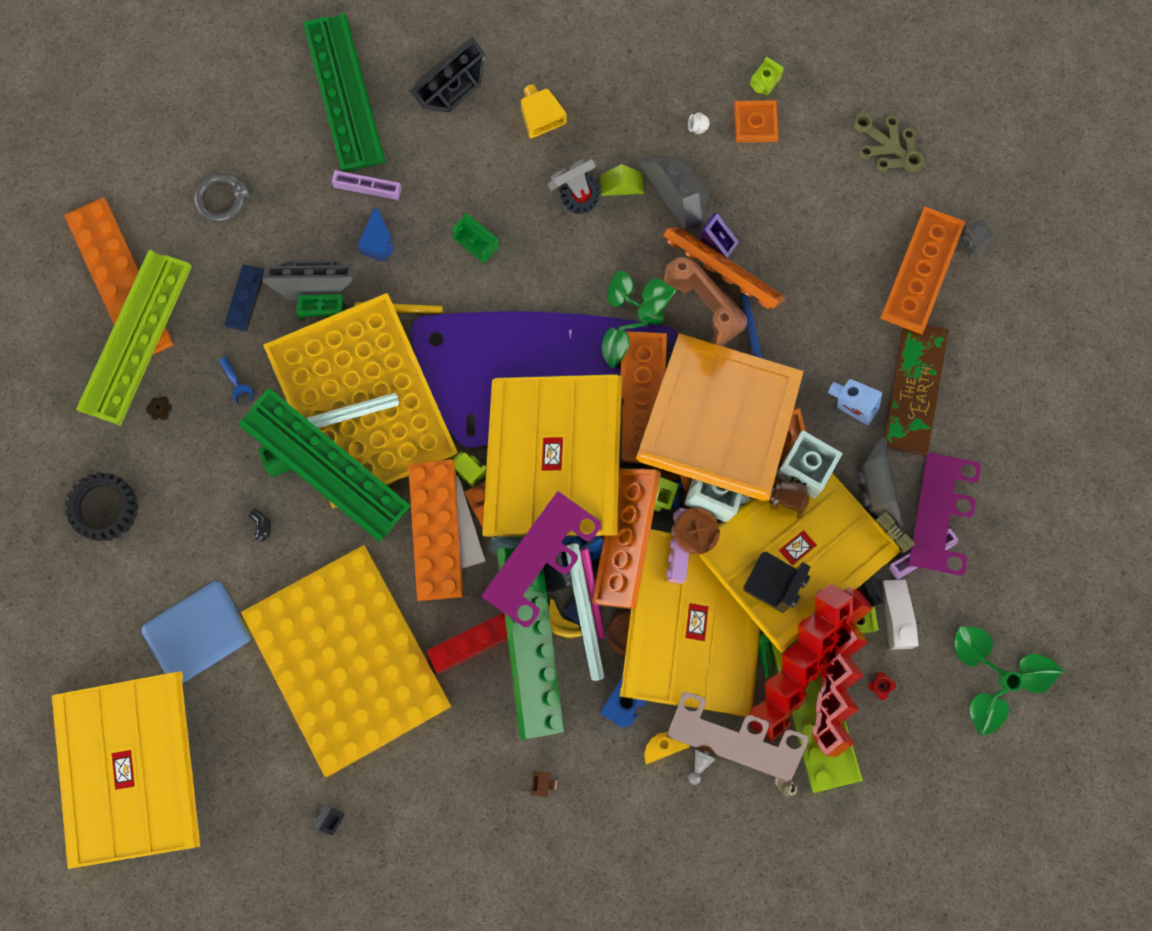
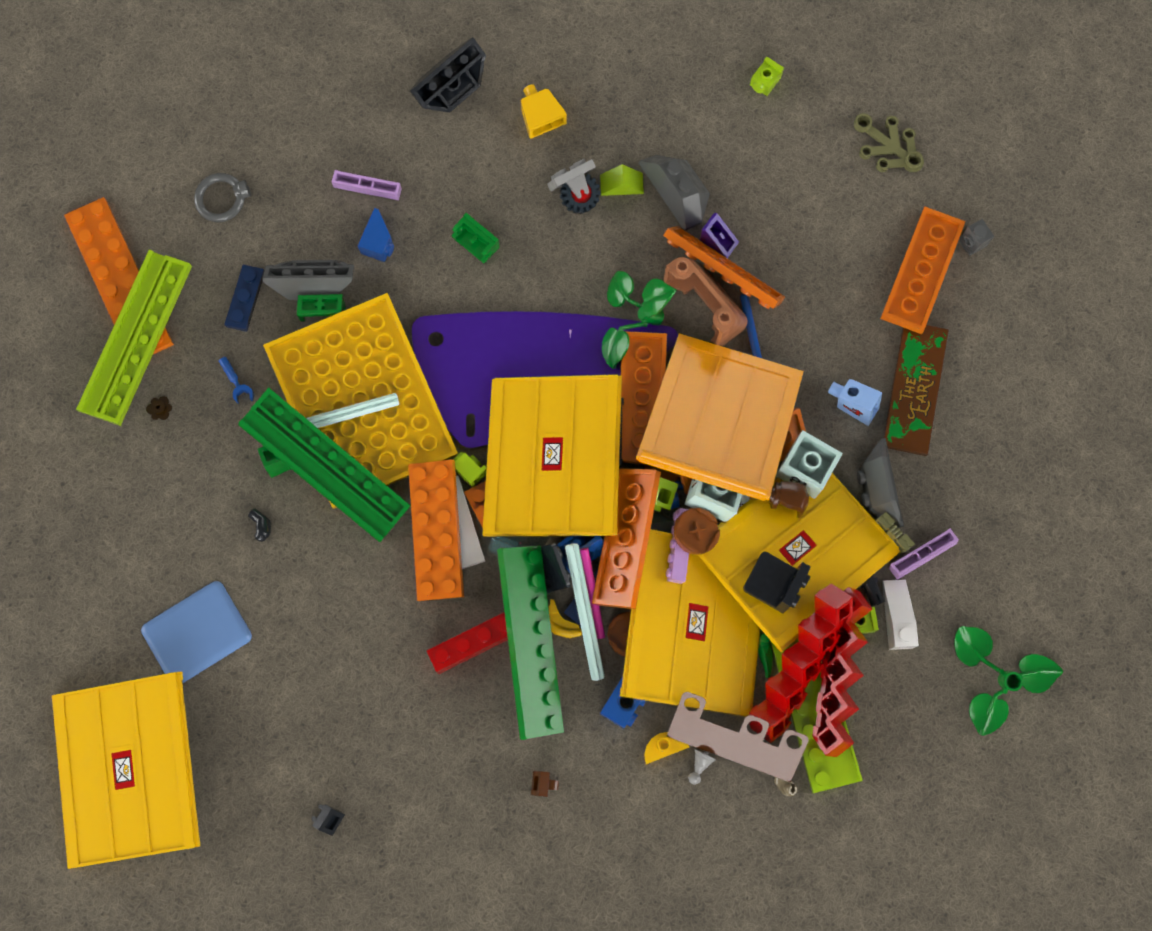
(79, 493): black tyre -> none
(344, 93): green plate -> none
(345, 660): yellow plate -> none
(420, 309): yellow bar -> none
(535, 550): magenta piece -> none
(698, 123): white plate -> none
(756, 121): orange tile -> none
(889, 685): red plate -> none
(934, 511): magenta piece -> none

